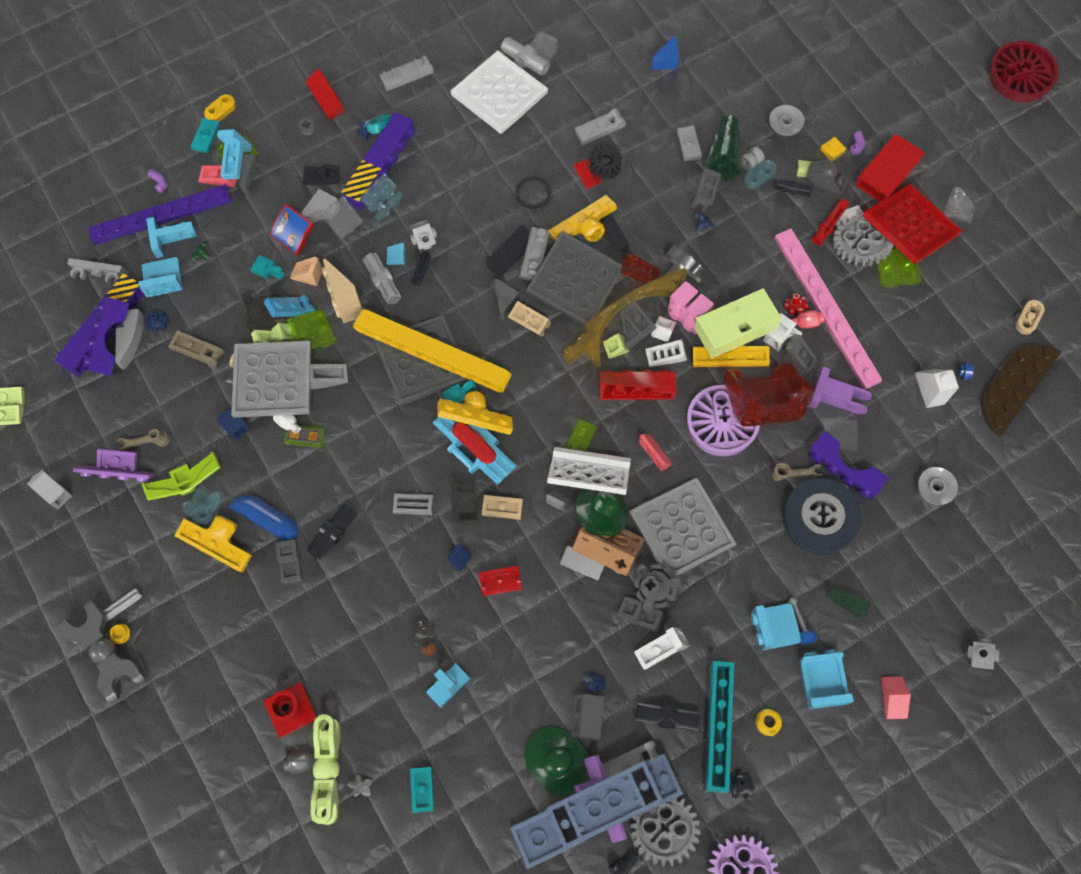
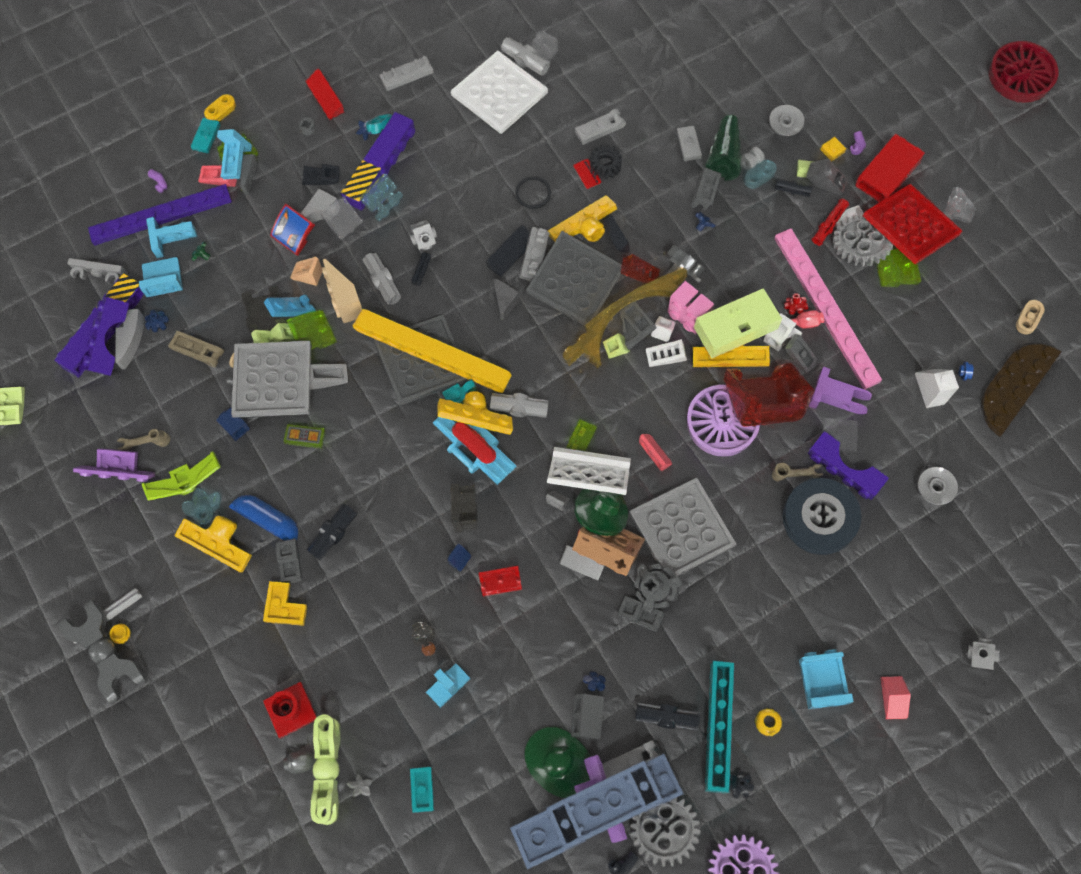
(49, 489): light grey slope -> none
(265, 267): teal plate -> none
(279, 610): none -> yellow plate
(287, 422): white plant -> none
(396, 254): medium azure slope -> none
(429, 505): light grey tile -> none
(502, 507): tan plate -> none
(519, 405): none -> light grey piece
(529, 318): tan hinge -> none
(637, 385): red wedge -> none
(662, 647): white bracket -> none
(667, 56): blue slope -> none
(775, 626): medium azure bracket -> none
(807, 635): hinge -> none
(854, 605): clear green slope -> none

